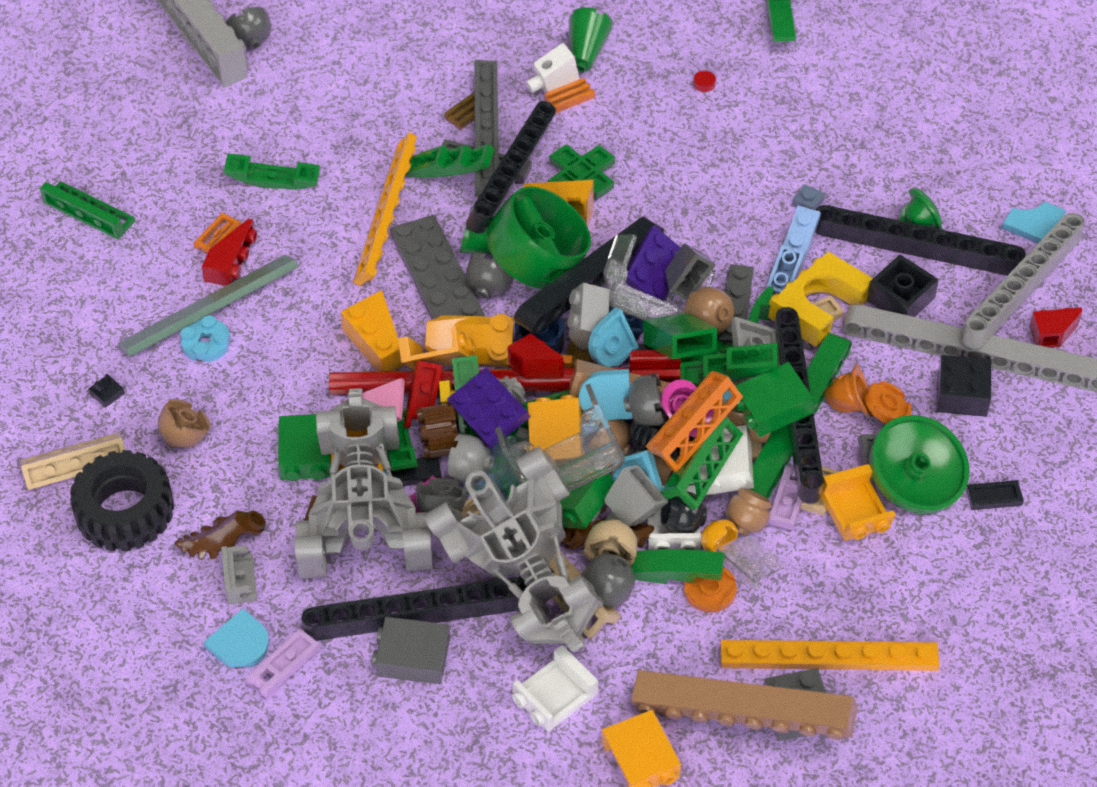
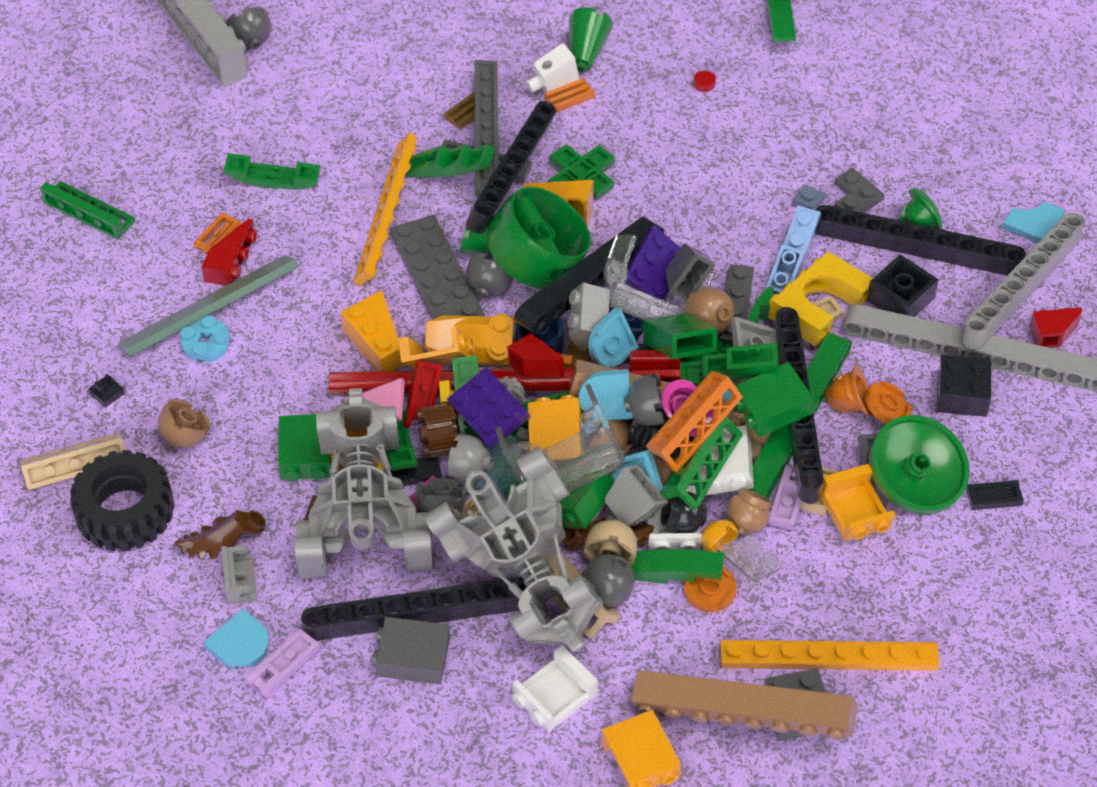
(860, 192): none -> dark grey plate

